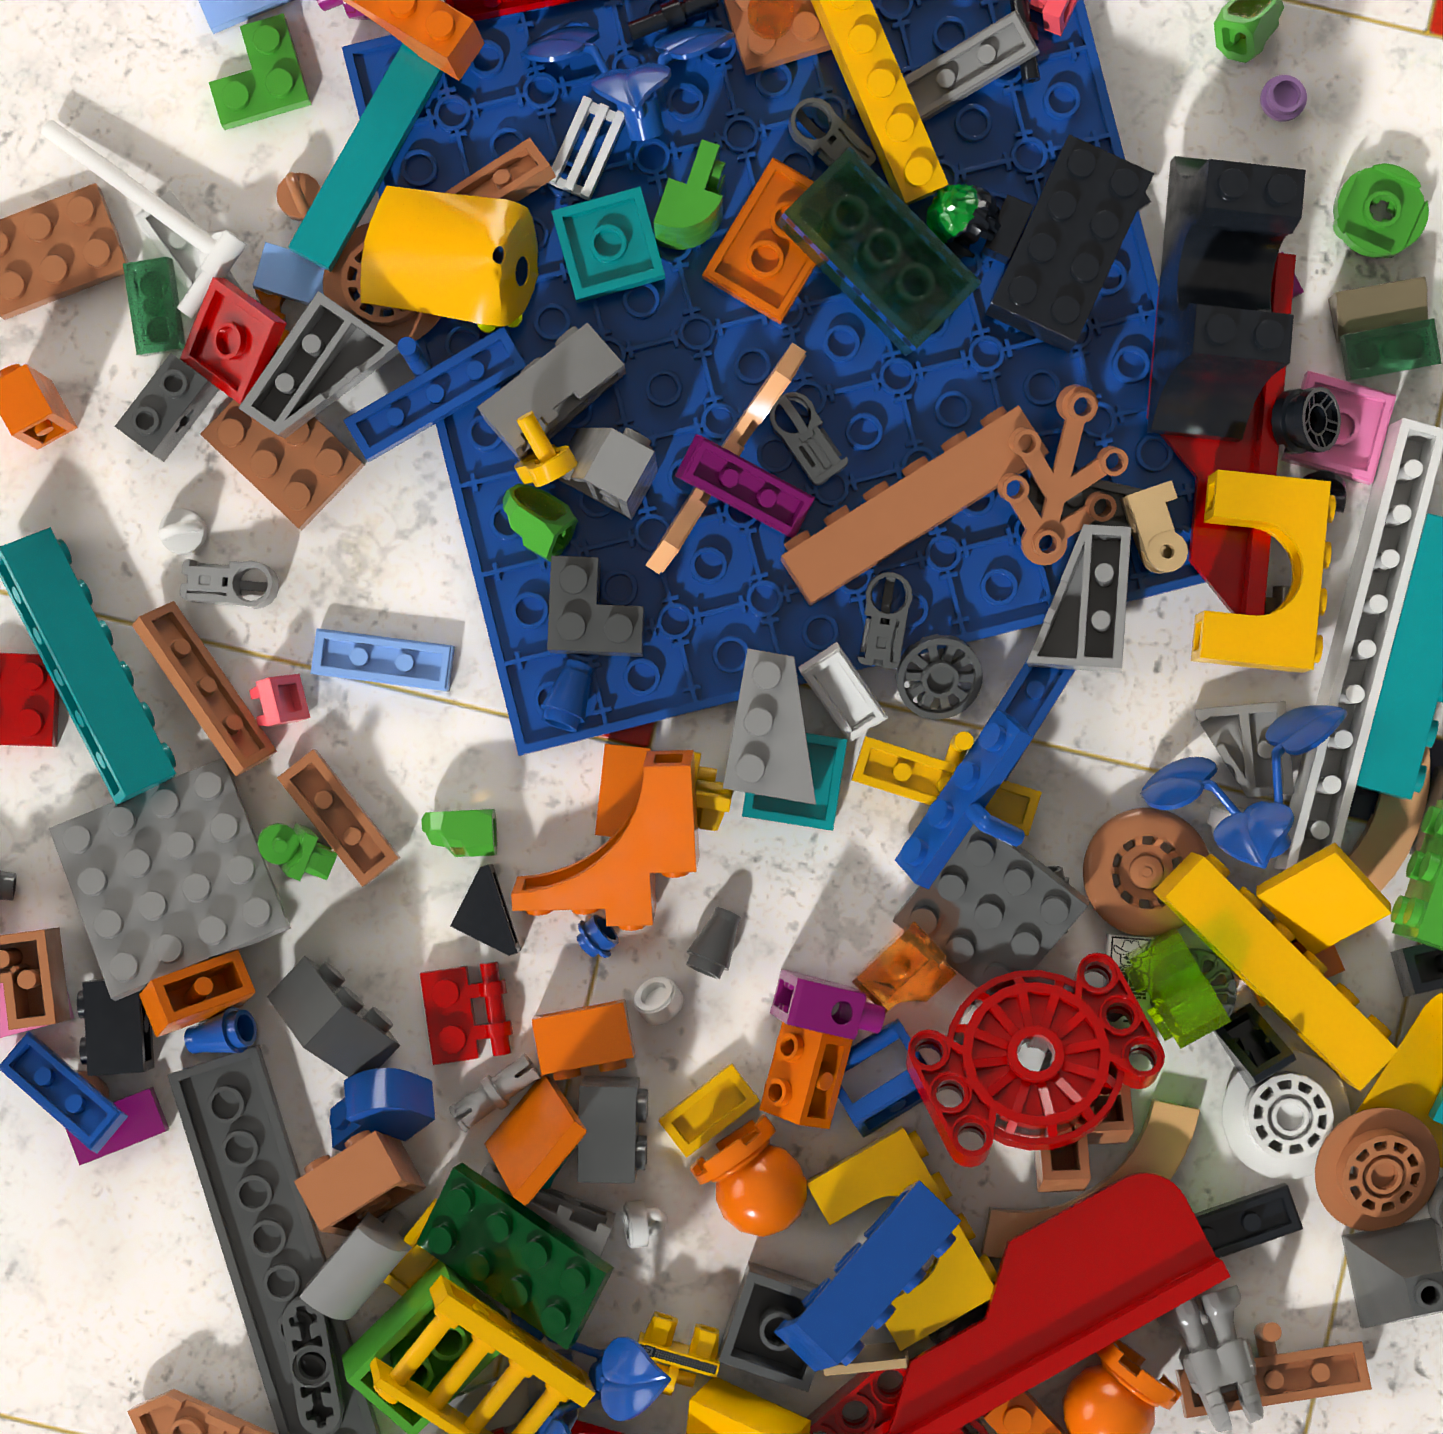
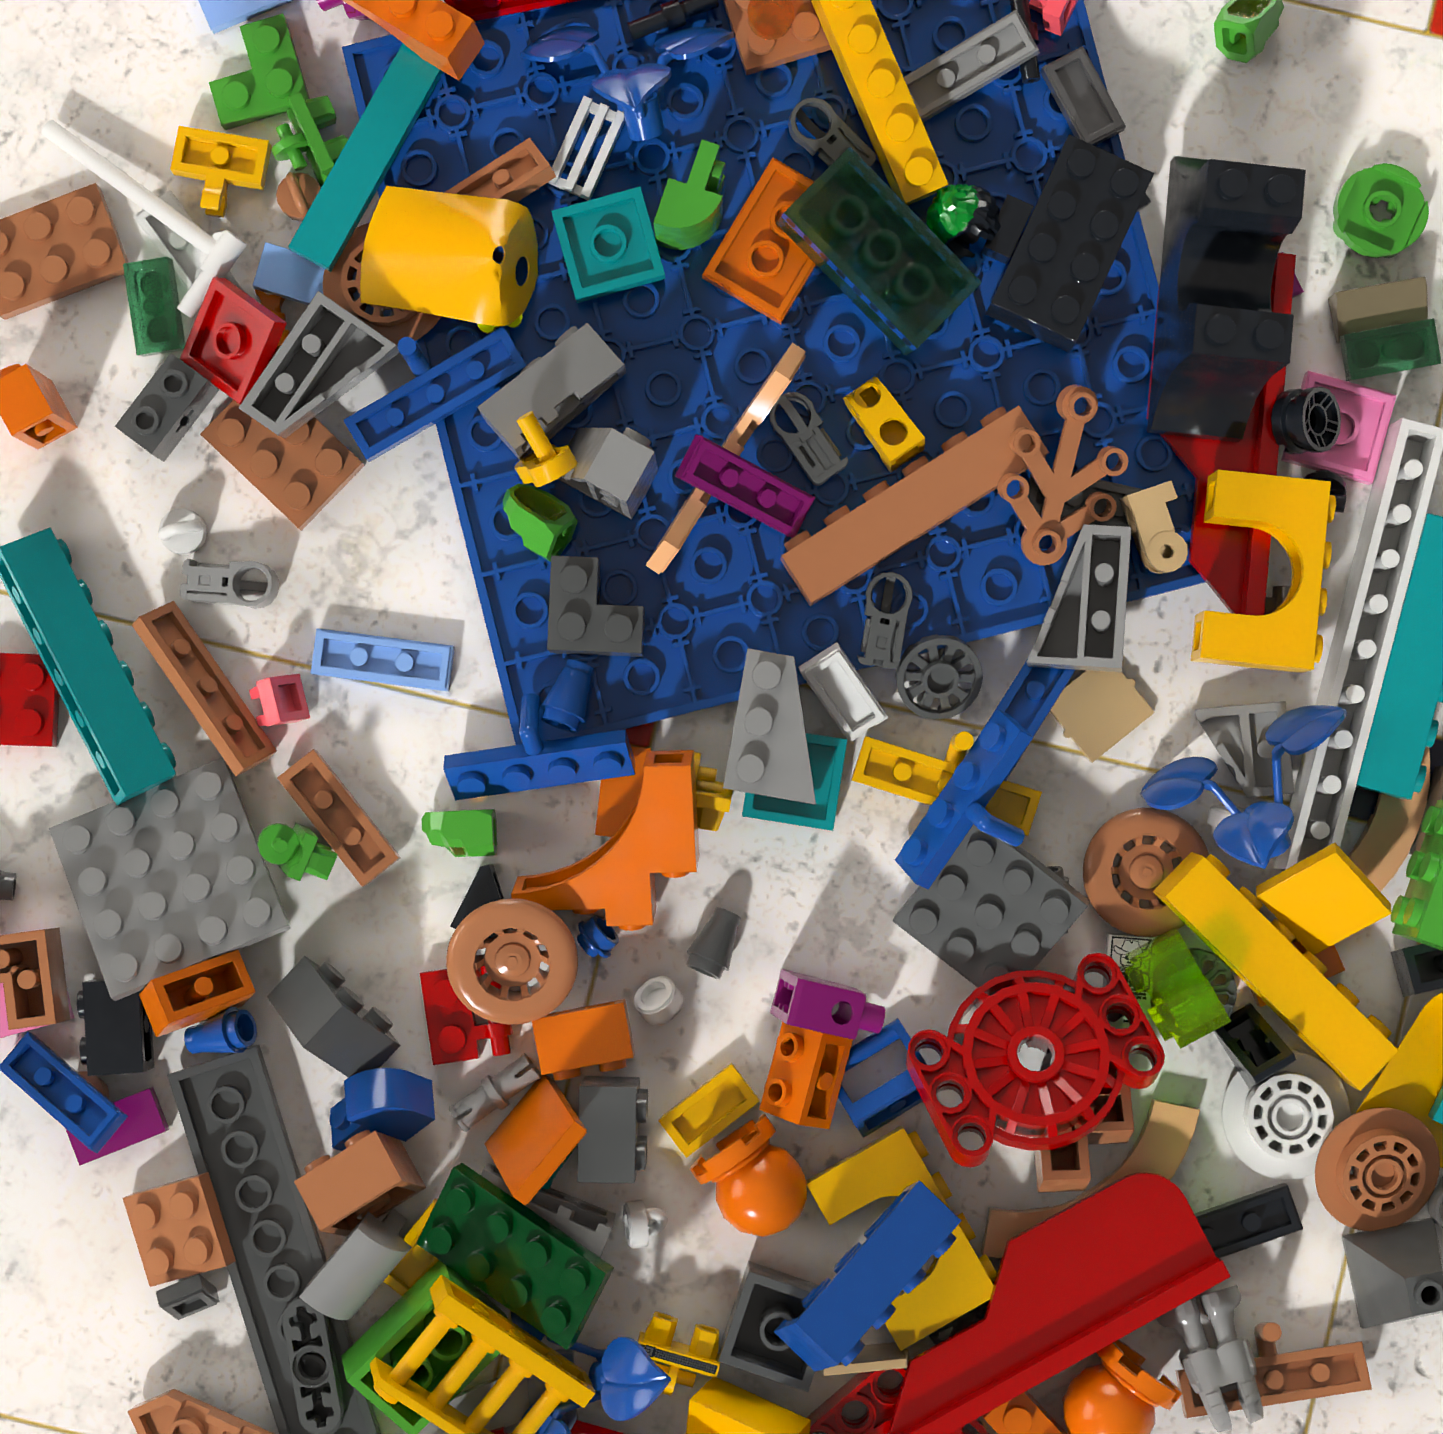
(179, 1229): none -> nougat plate
(187, 1297): none -> dark grey tile
(220, 161): none -> yellow plate
(306, 120): none -> bright green hips
(512, 961): none -> nougat wheel
(538, 762): none -> blue plate
(885, 423): none -> yellow leg
(905, 970): clear orange slope -> none
(1082, 97): none -> flat silver tile
(1100, 711): none -> tan piece
(1283, 98): lavender plate -> none

